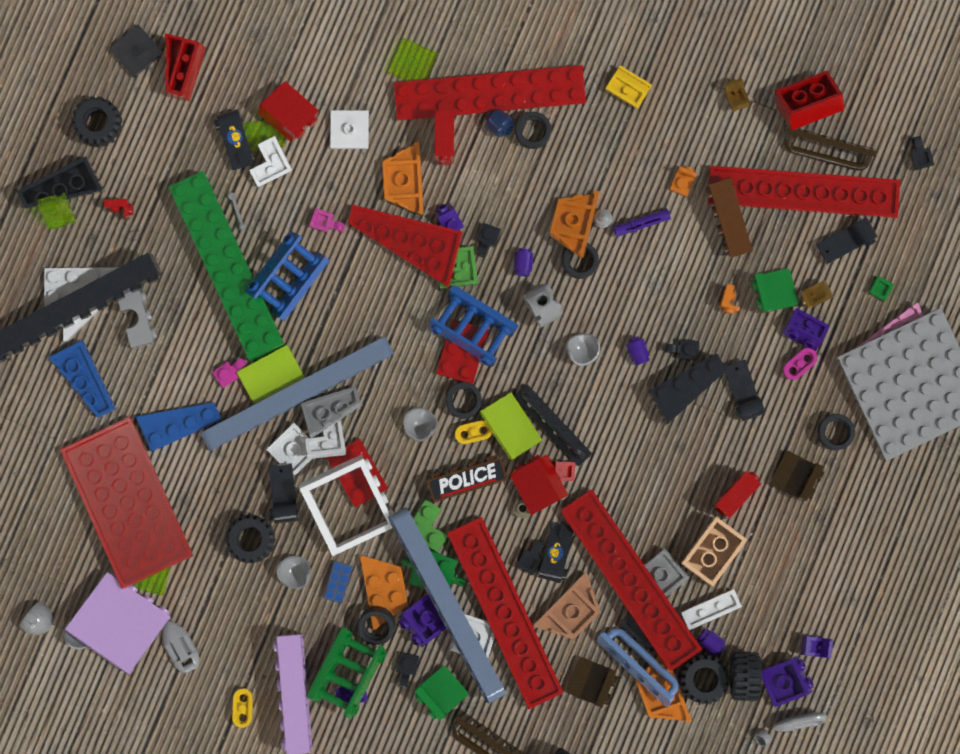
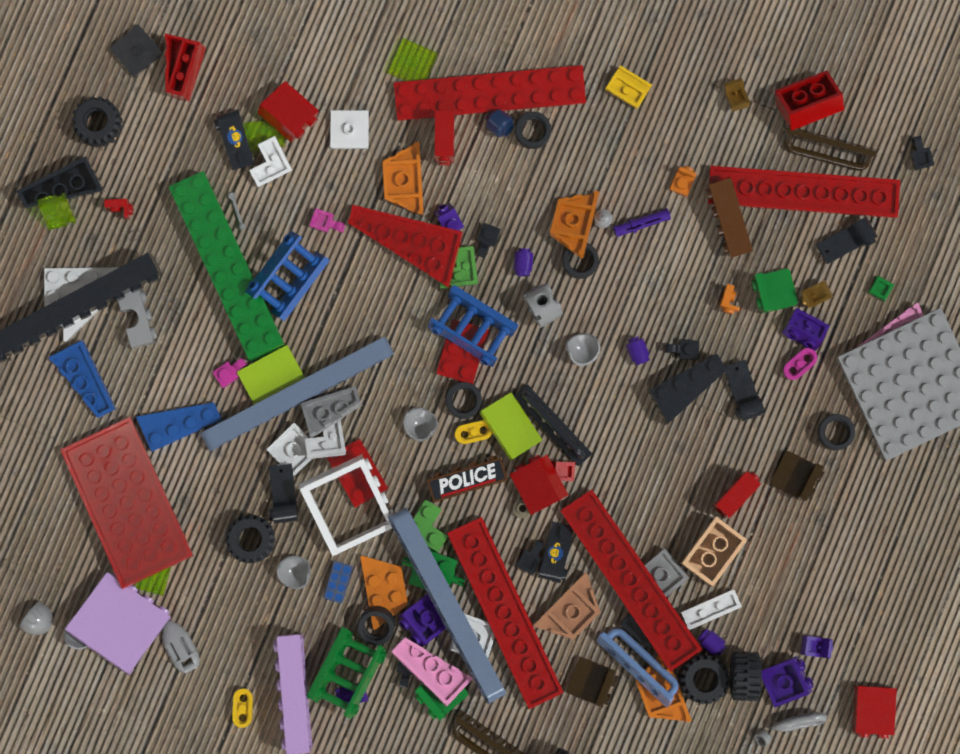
(435, 674): none -> bright pink wing
(874, 711): none -> red brick

